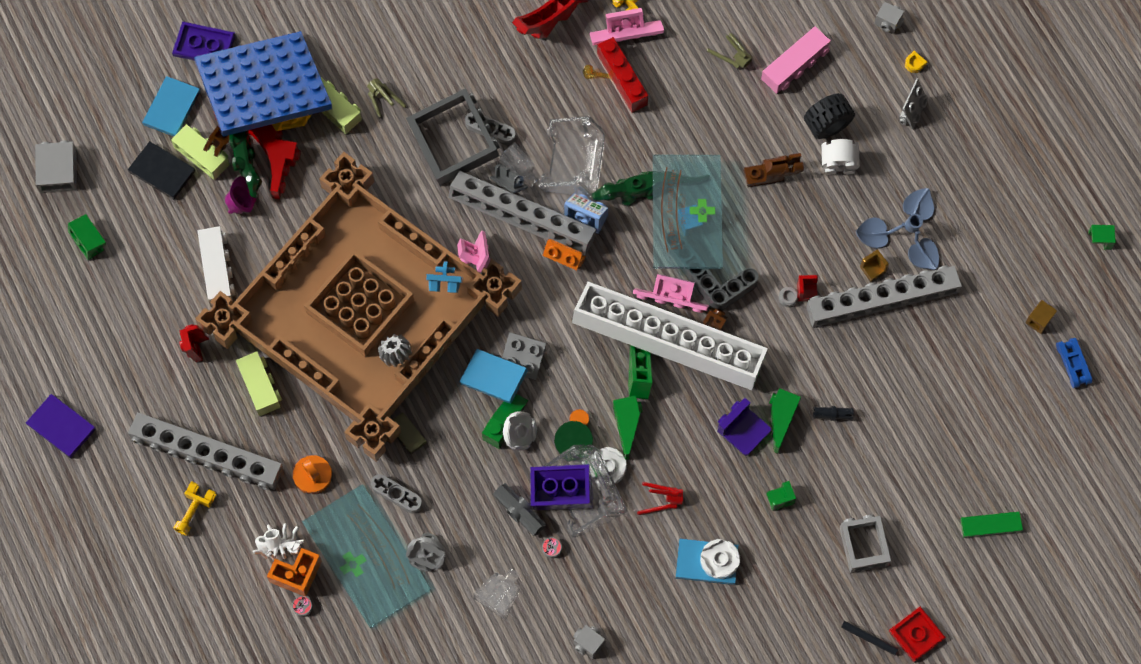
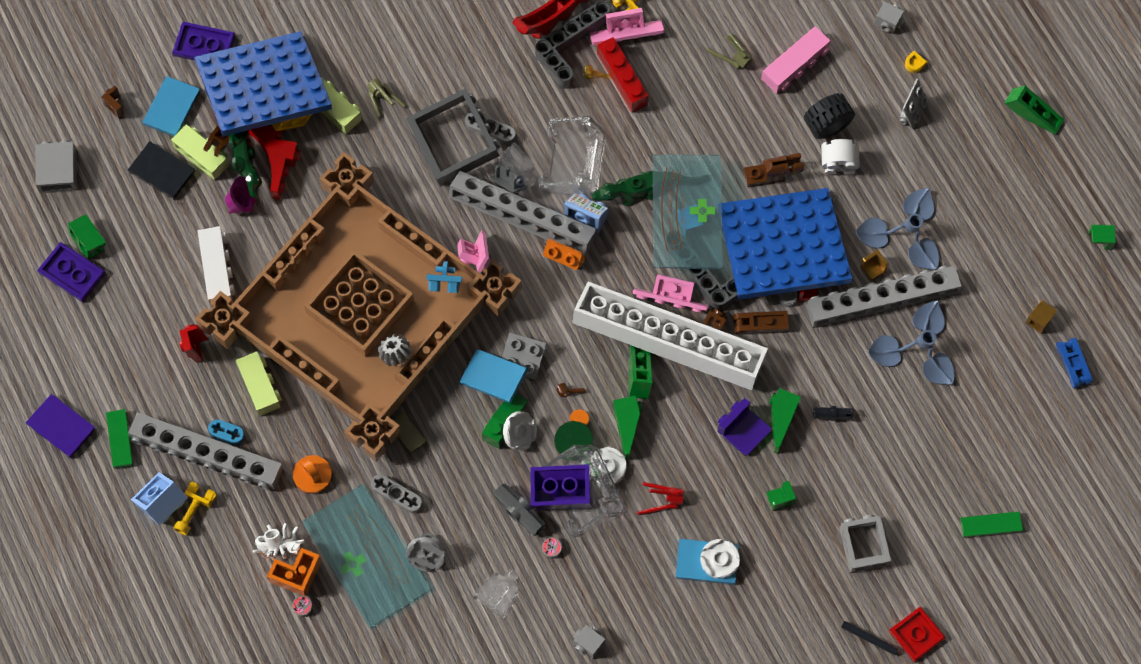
(71, 272): none -> dark purple tile
(112, 103): none -> reddish brown bracket
(119, 439): none -> green tile
(159, 498): none -> light blue slope
(227, 428): none -> dark azure beam
(562, 33): none -> dark grey beam
(564, 391): none -> reddish brown hand
(761, 322): none -> reddish brown plate
(784, 243): none -> blue plate
(931, 321): none -> sand blue plant
(1034, 109): none -> green slope

